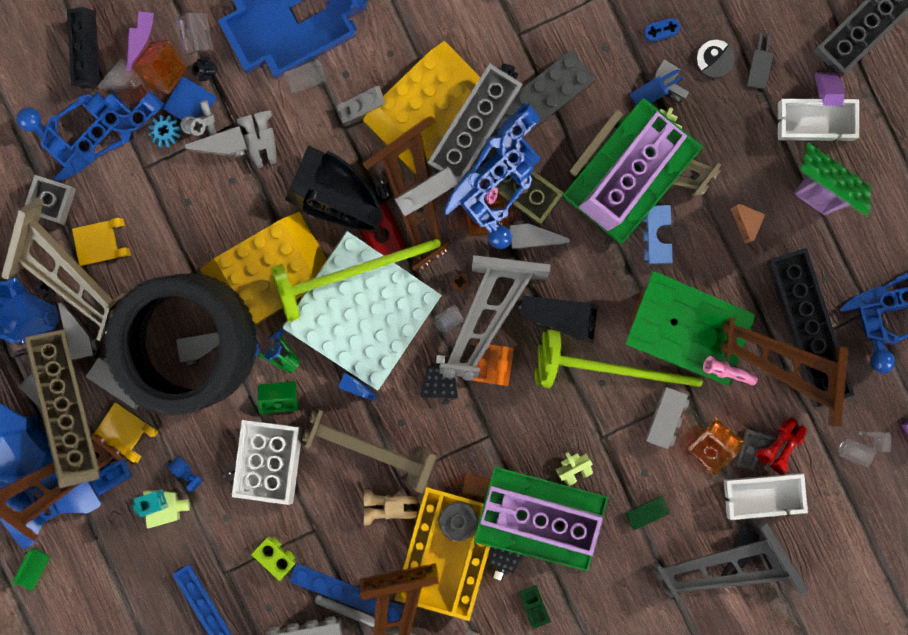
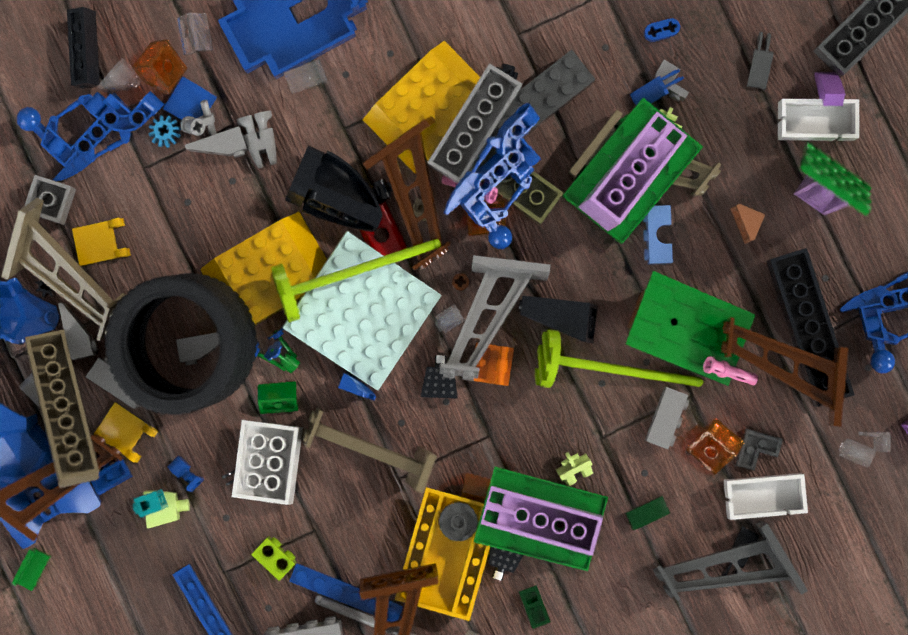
(138, 38): medium lavender slope -> none
(204, 69): black gear -> none
(361, 104): light grey plate -> none
(392, 507): tan piece -> none
(426, 191): light grey slope -> none
(532, 236): light grey slope -> none
(715, 59): tile -> none
(768, 454): red piece -> none

